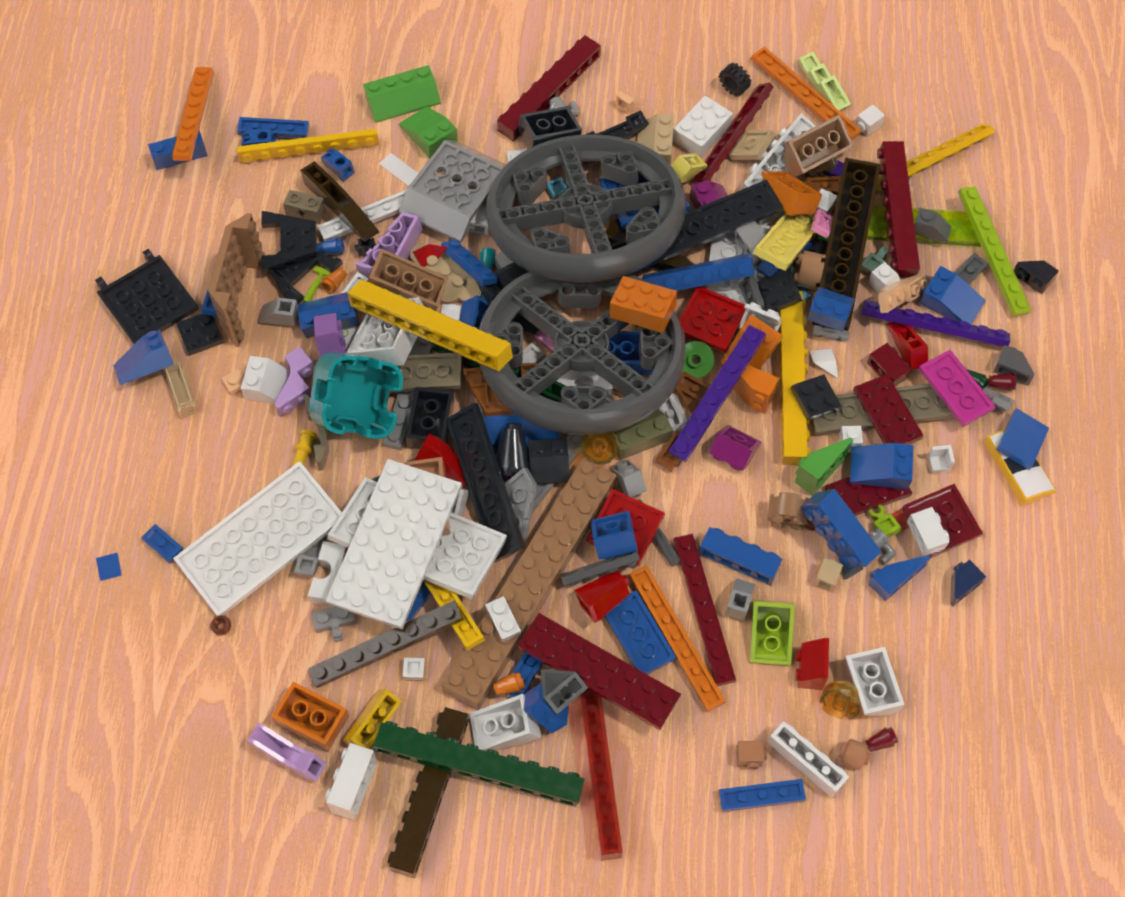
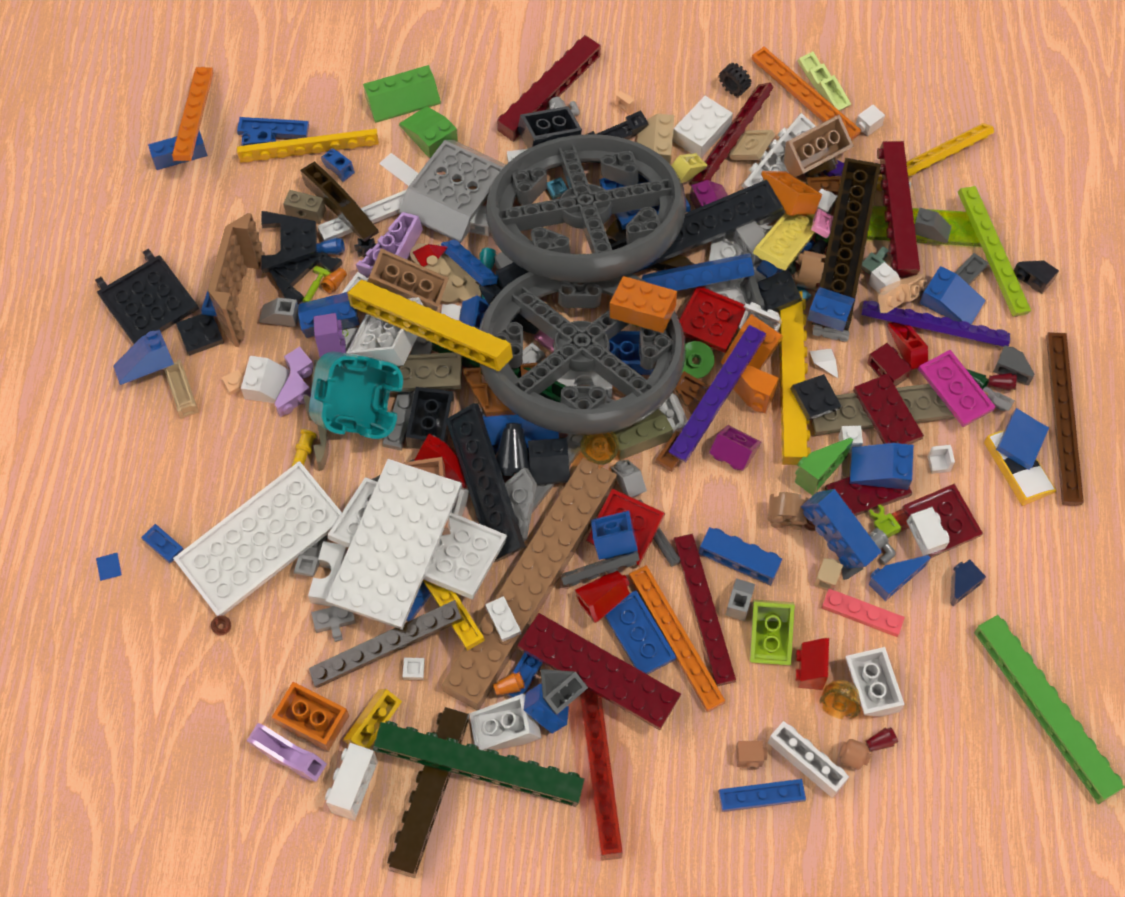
(863, 612): none -> coral plate
(1049, 710): none -> bright green brick
(1064, 419): none -> reddish brown plate

